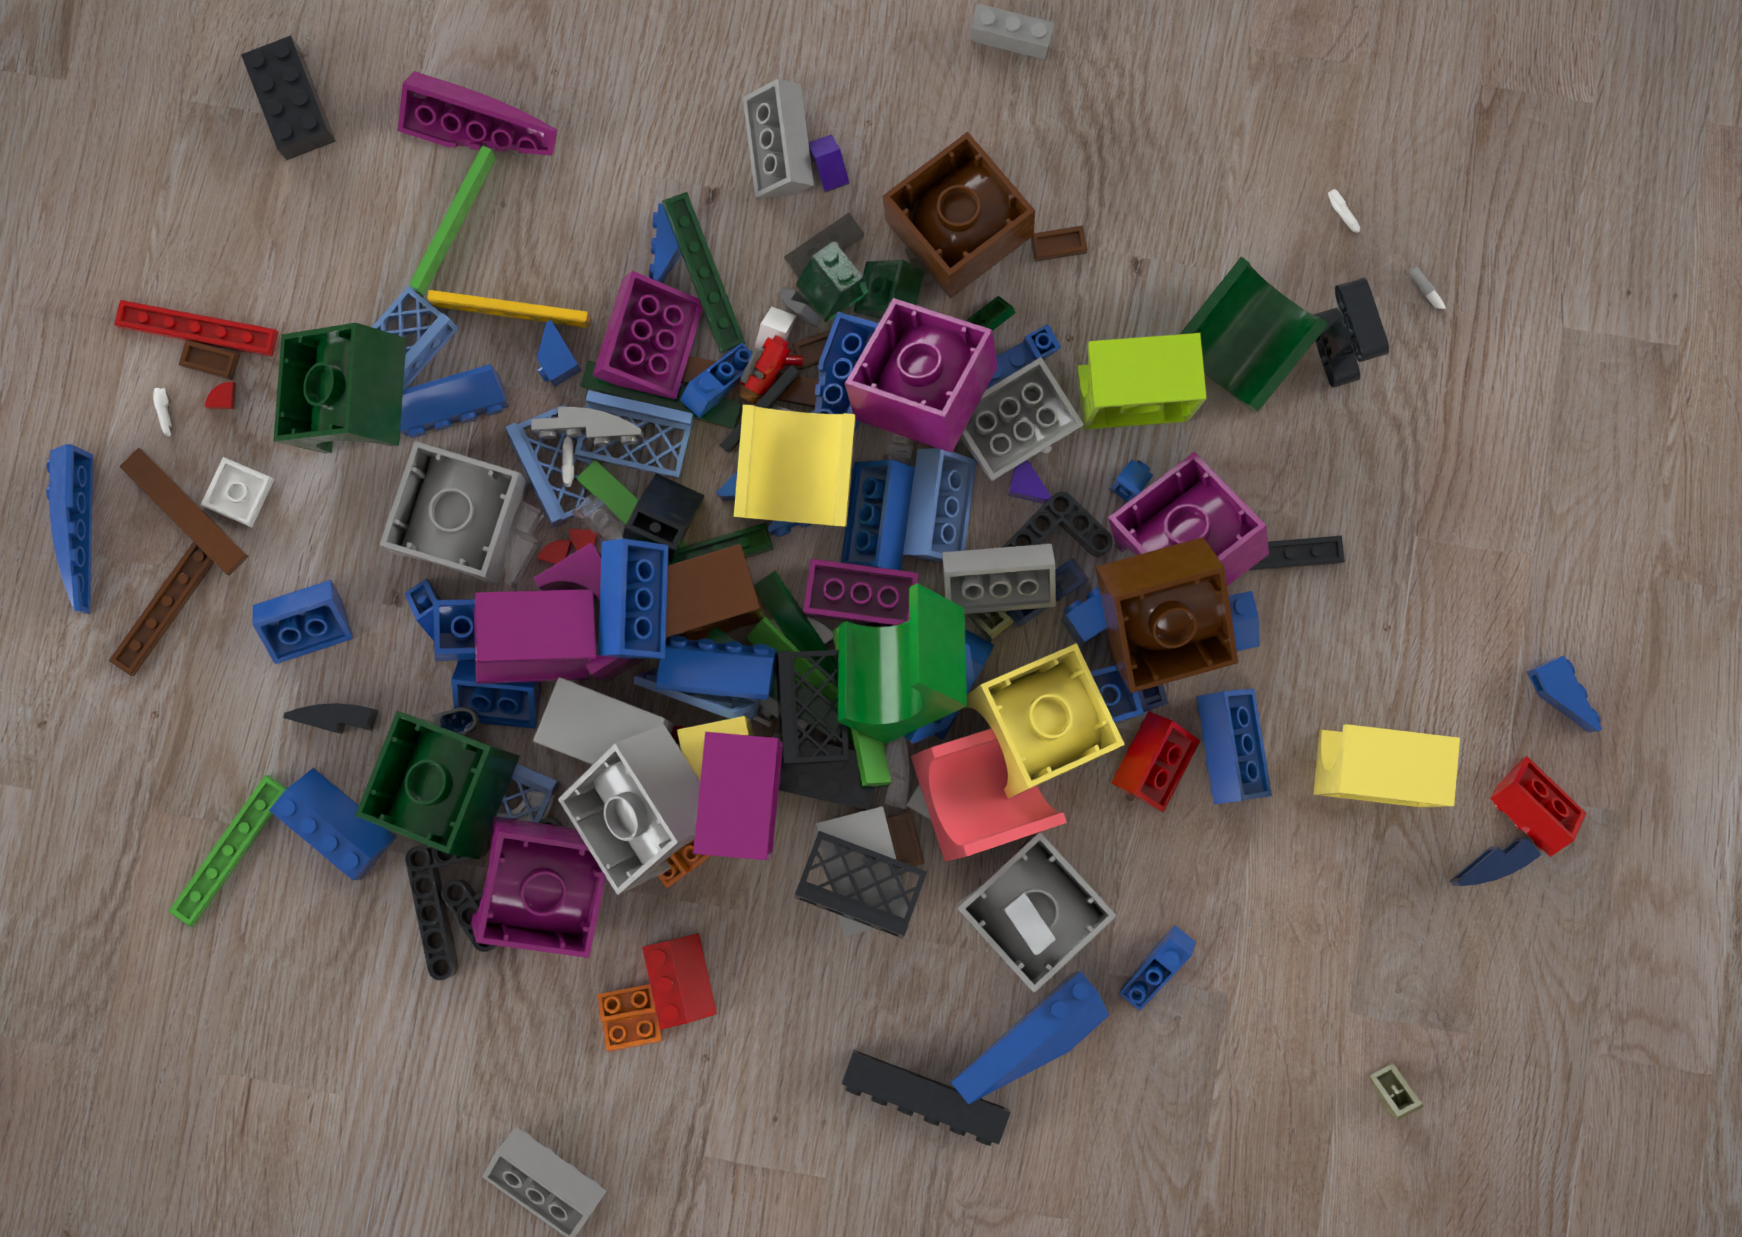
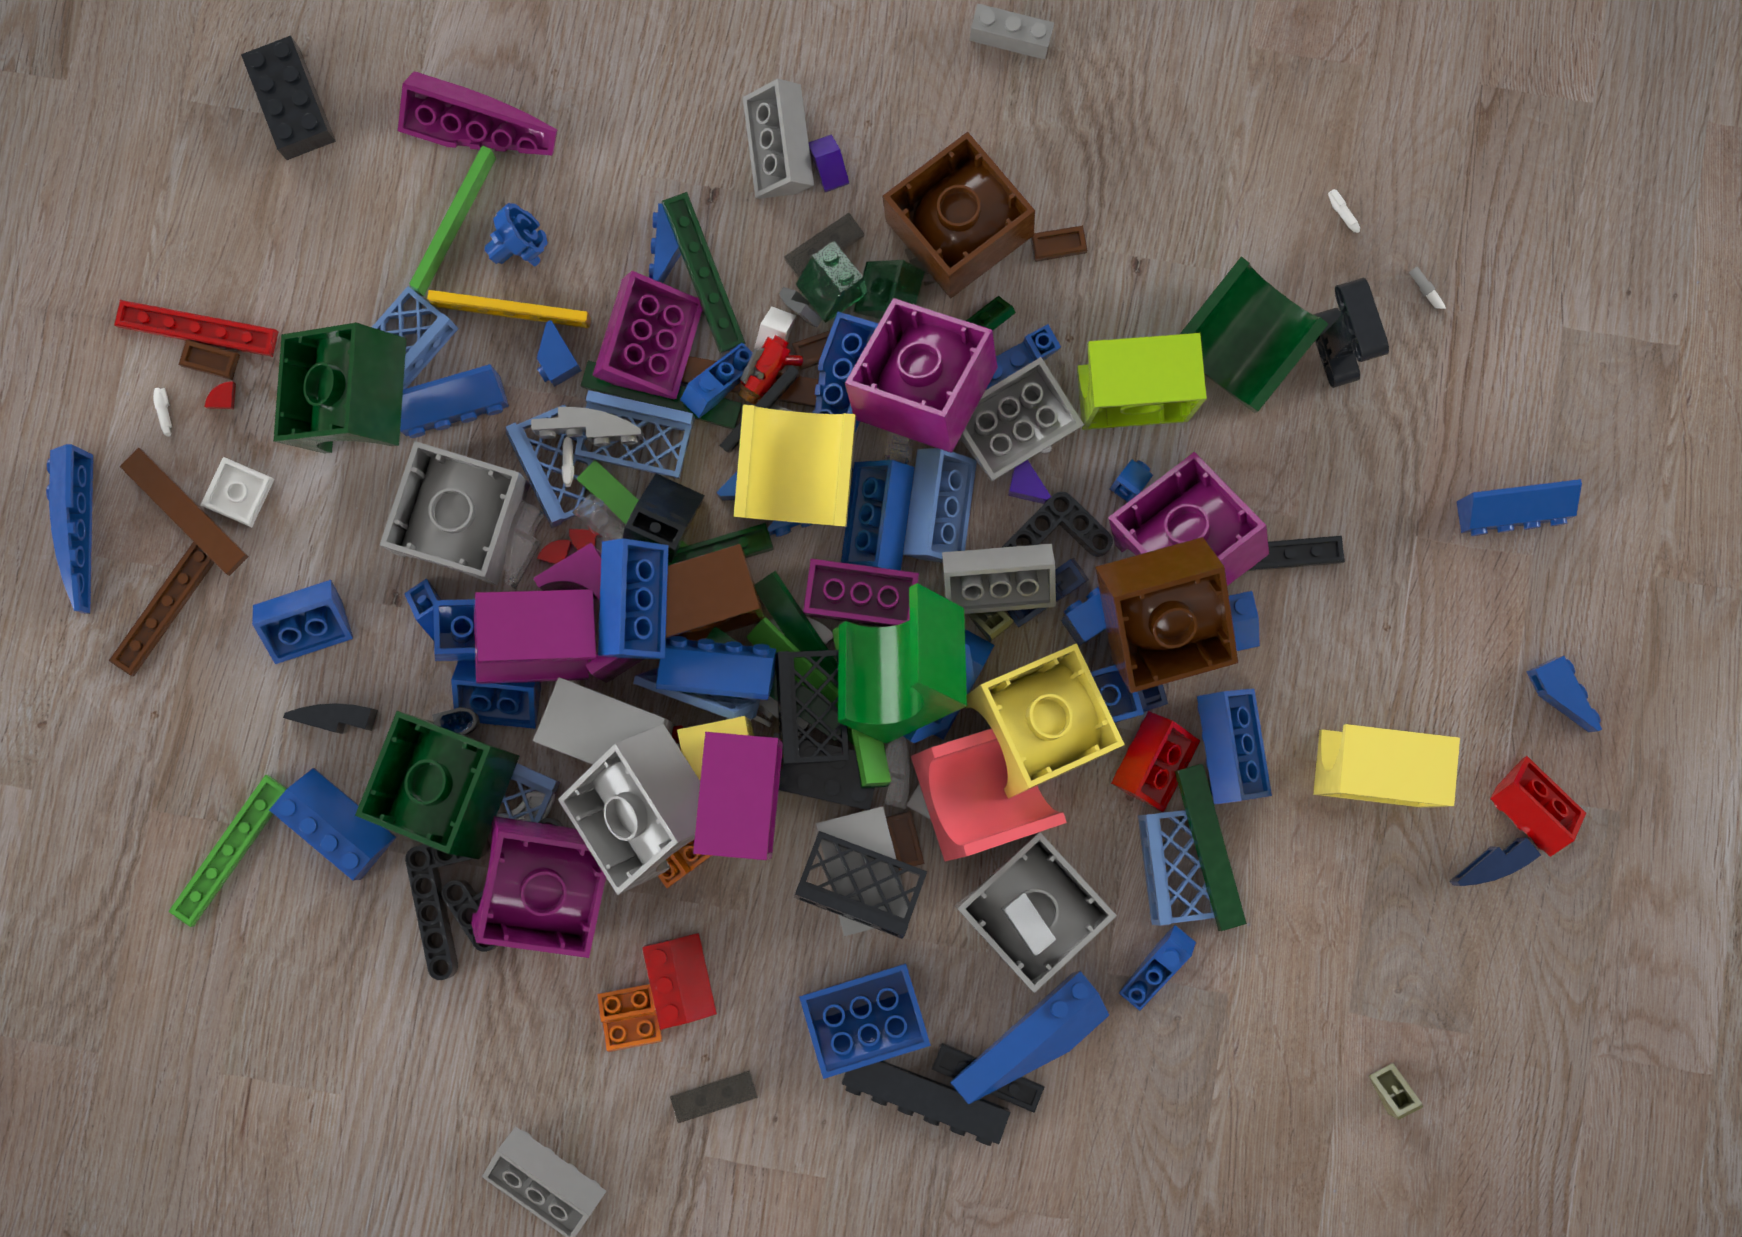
(515, 235): none -> blue piece
(713, 1096): none -> clear smoke tile
(864, 1021): none -> blue slope
(1019, 1092): none -> black tile
(1156, 872): none -> medium blue fence
(1210, 847): none -> dark green tile
(1518, 507): none -> blue slope

